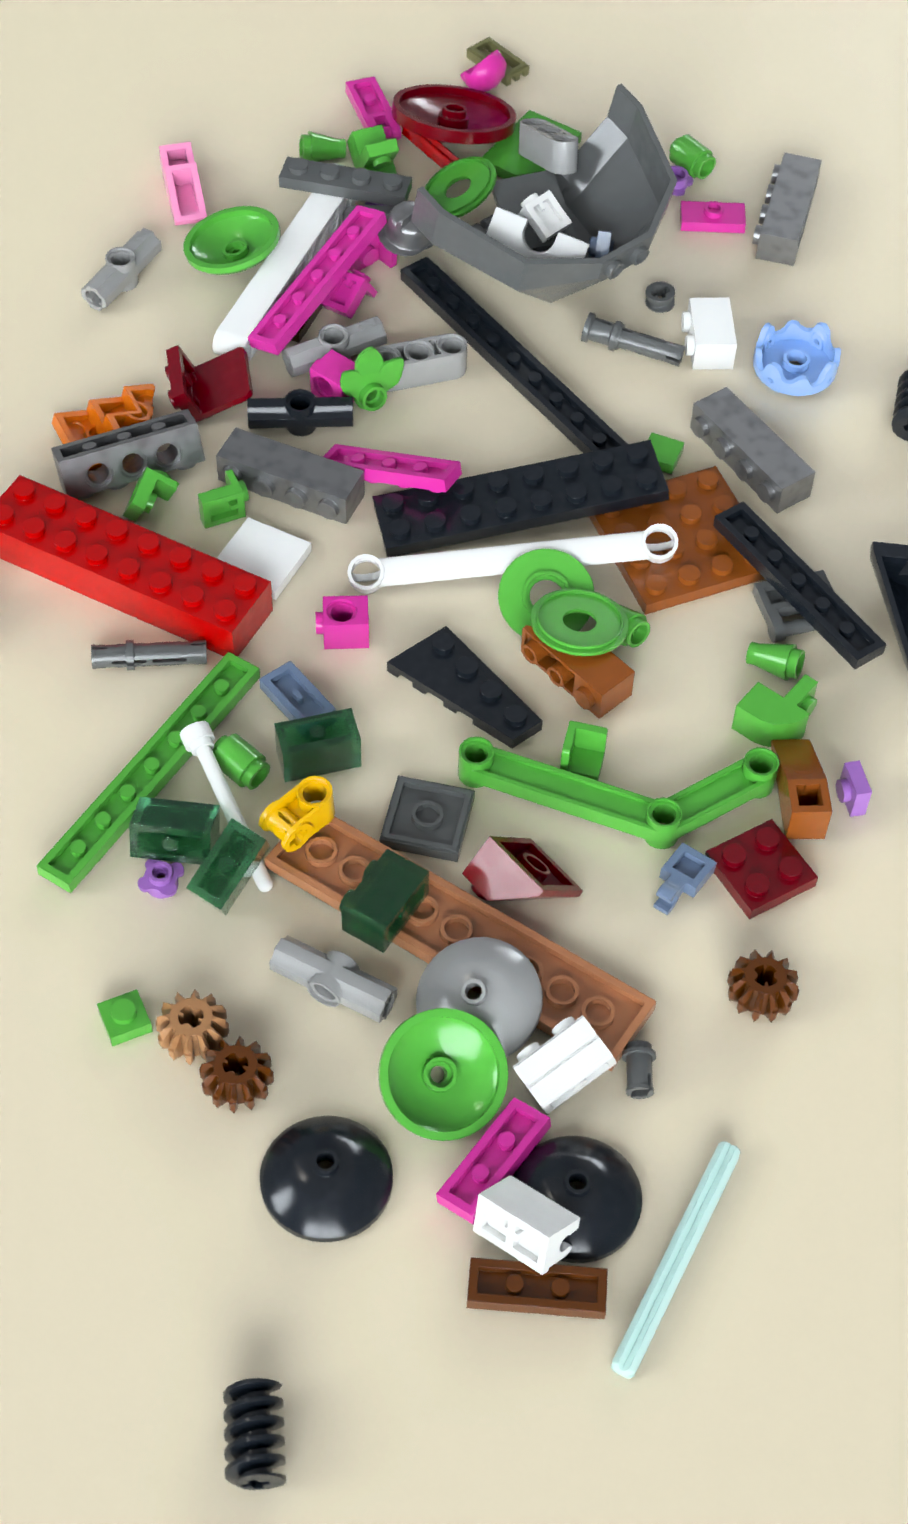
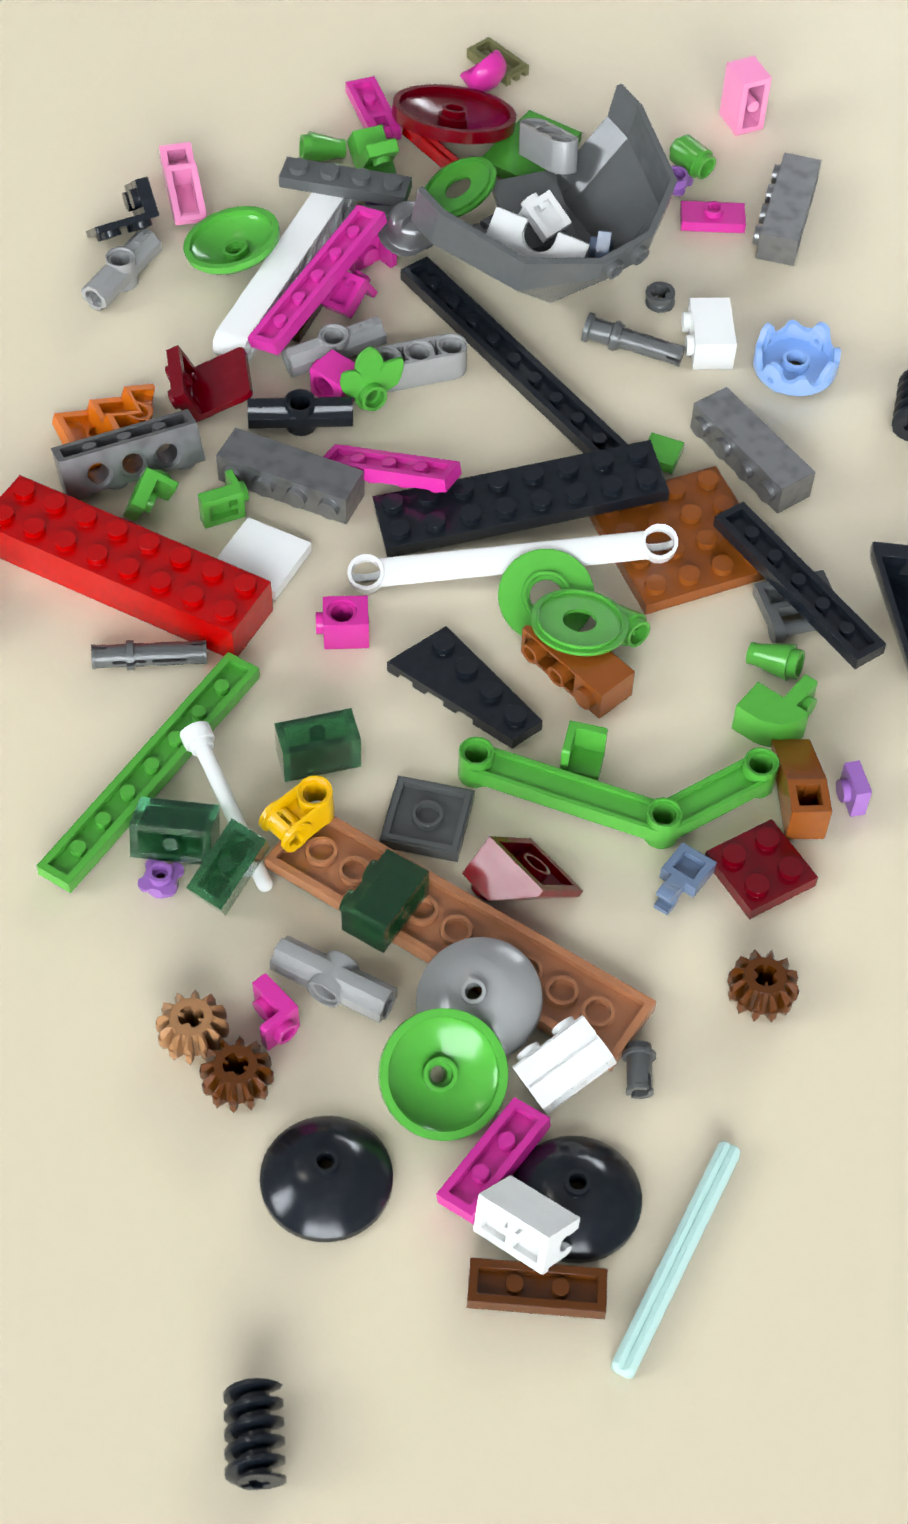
(124, 1017): bright green plate -> none
(137, 199): none -> black bracket
(241, 761): bright green brick -> none
(277, 1011): none -> dark pink bracket
(294, 693): sand blue plate -> none
(745, 95): none -> bright pink brick

